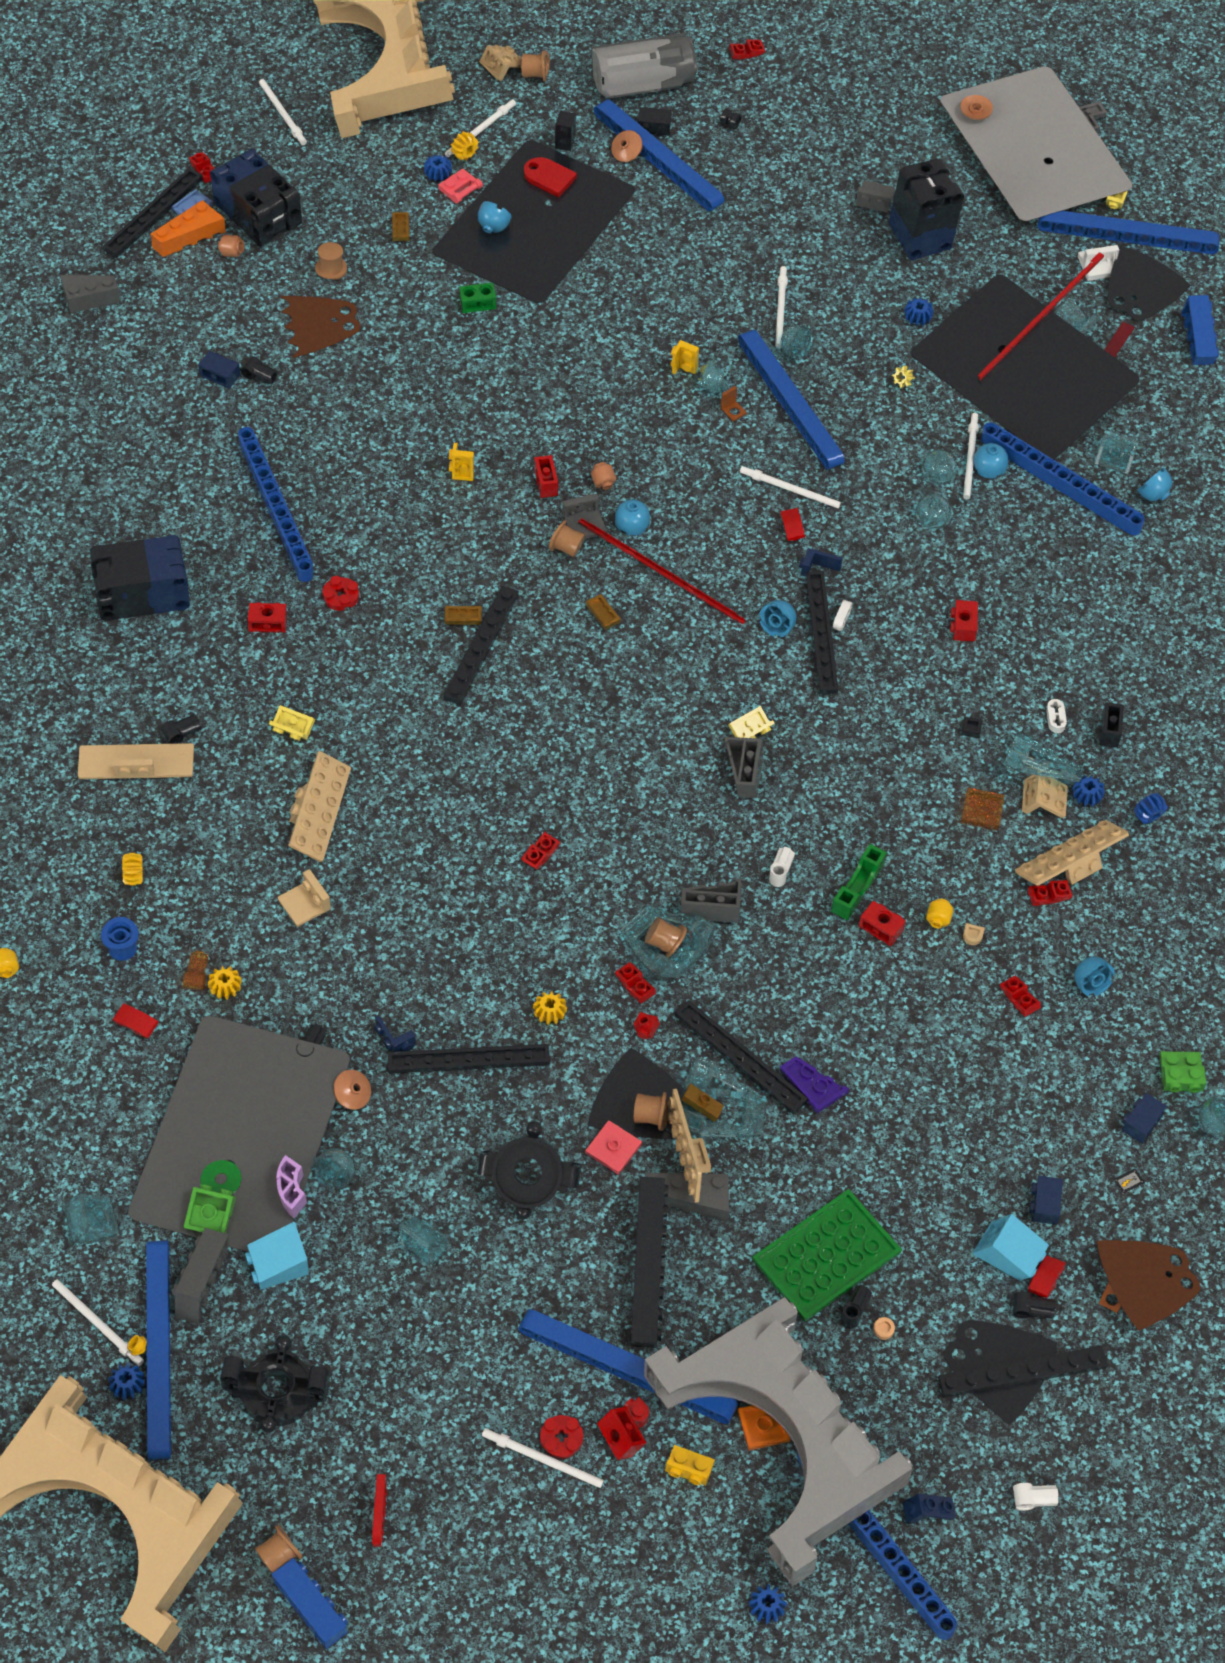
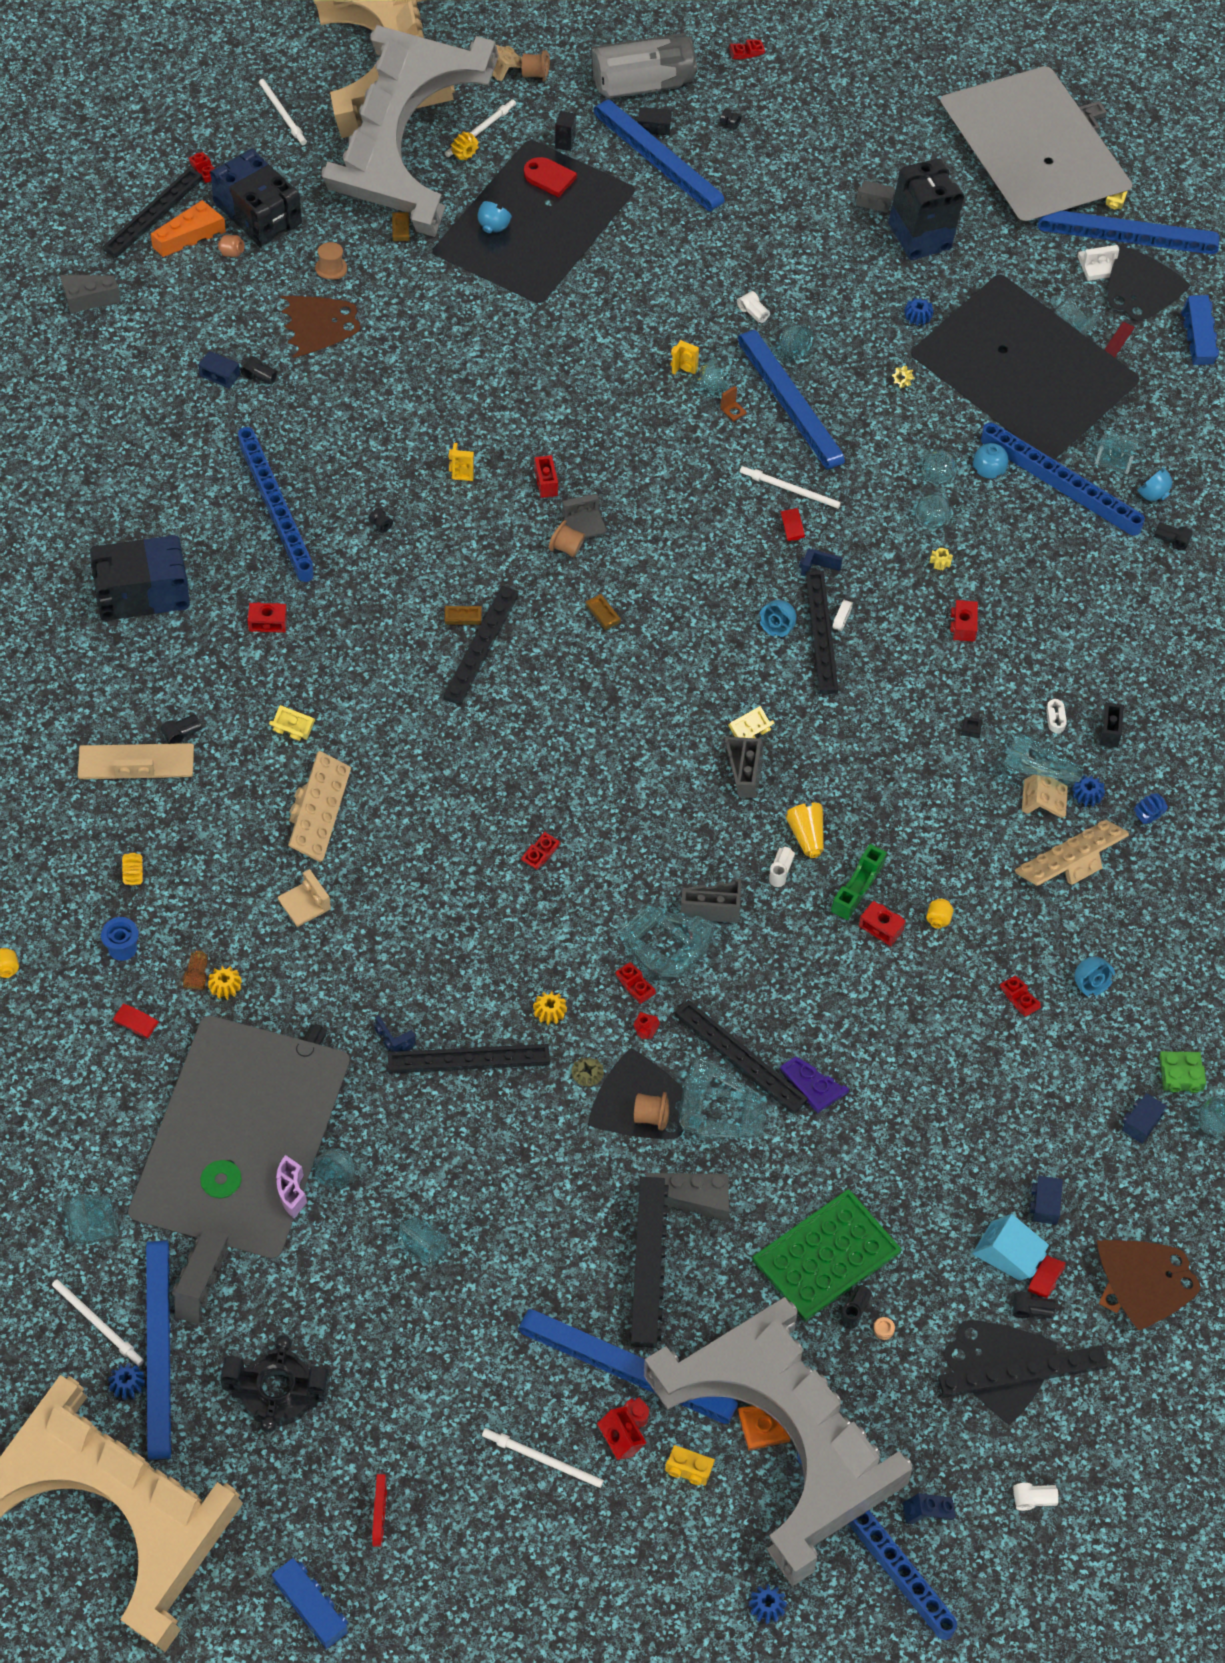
(137, 1345): yellow plate -> none
(189, 201): medium blue plate -> none
(209, 1209): bright green plate -> none
(277, 1257): medium azure slope -> none
(277, 1550): medium nougat piece -> none
(340, 584): red plate -> none
(345, 1092): nougat dish -> none
(379, 518): none -> black wheel
(408, 74): none -> light grey arch
(437, 167): blue gear -> none
(458, 182): coral plate -> none
(477, 297): green brick -> none
(555, 1176): black piece -> none
(565, 1425): red plate -> none
(584, 1078): none -> olive gear
(603, 476): nougat head -> none
(613, 1147): coral plate -> none
(630, 150): nougat dish -> none
(632, 517): dark azure cylinder -> none
(662, 571): red piece -> none
(665, 936): medium nougat piece -> none
(692, 1151): tan bracket -> none
(702, 1102): pearl gold plate -> none
(751, 304): none -> white piece
(782, 283): white bar -> none
(807, 827): none -> yellow cone
(941, 559): none -> light yellow gear
(973, 429): white bar -> none
(973, 934): tan tile -> none
(976, 107): nougat dish -> none
(982, 808): clear orange plate -> none
(1035, 321): red piece -> none
(1051, 893): red slope -> none
(1129, 1180): sticker -> none
(1178, 537): none -> black piece

